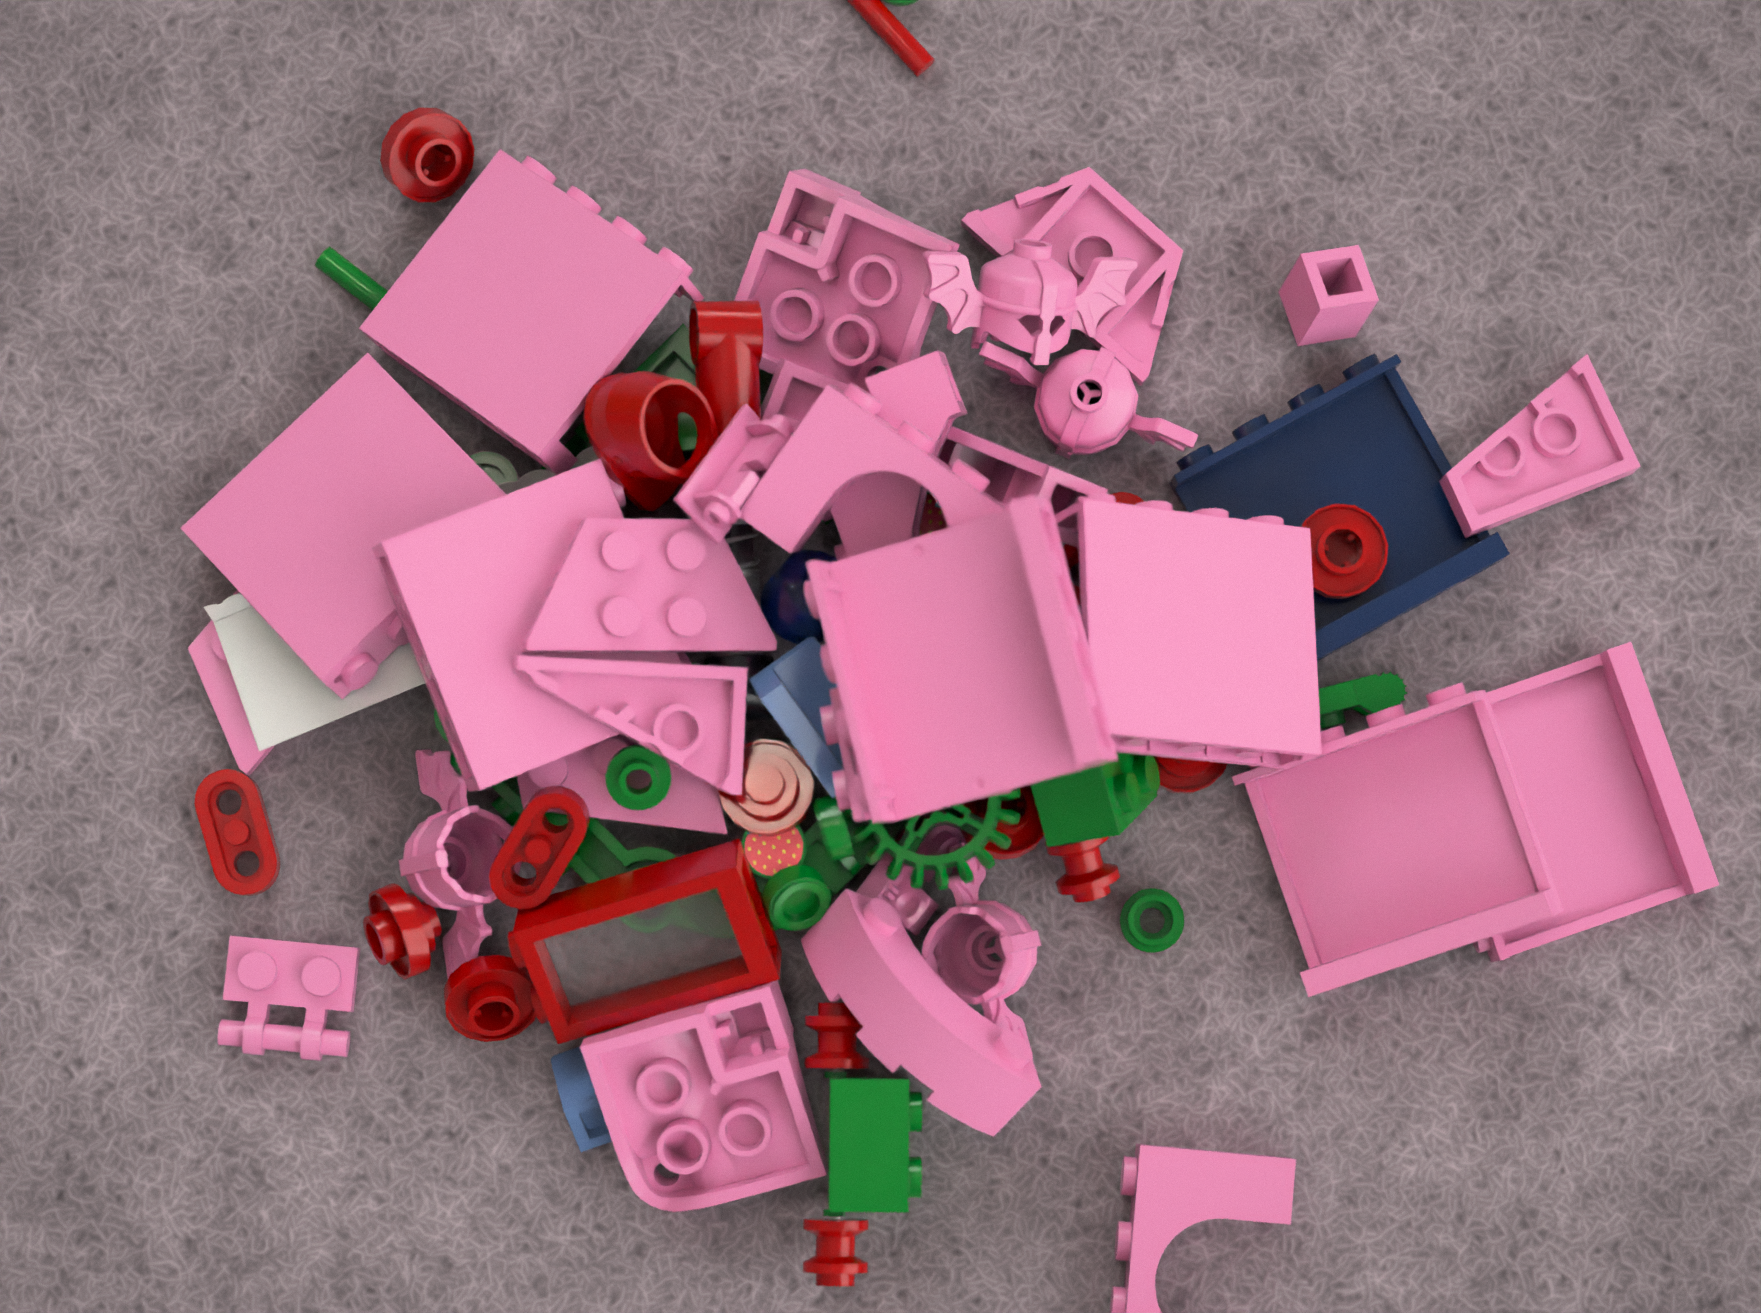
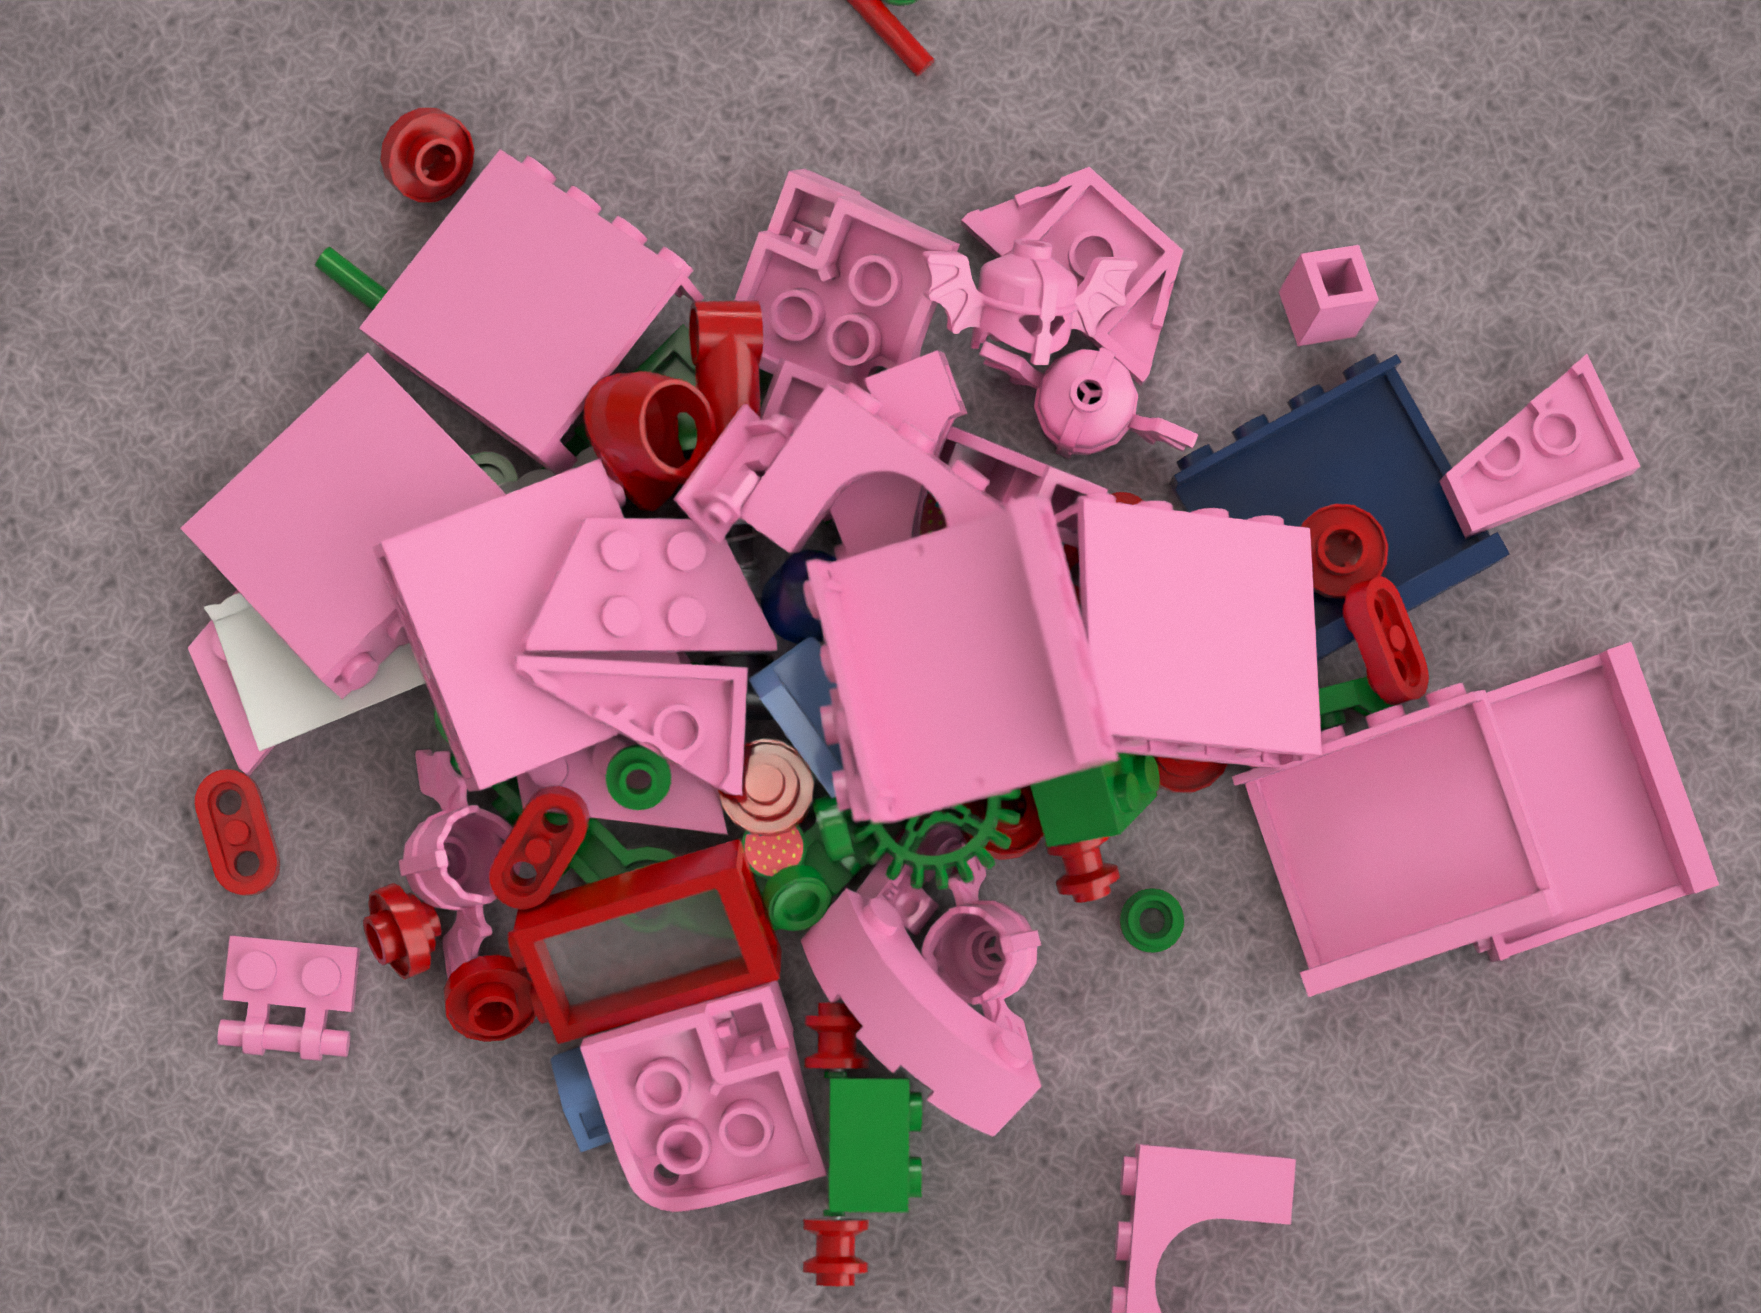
(1386, 640): none -> red plate

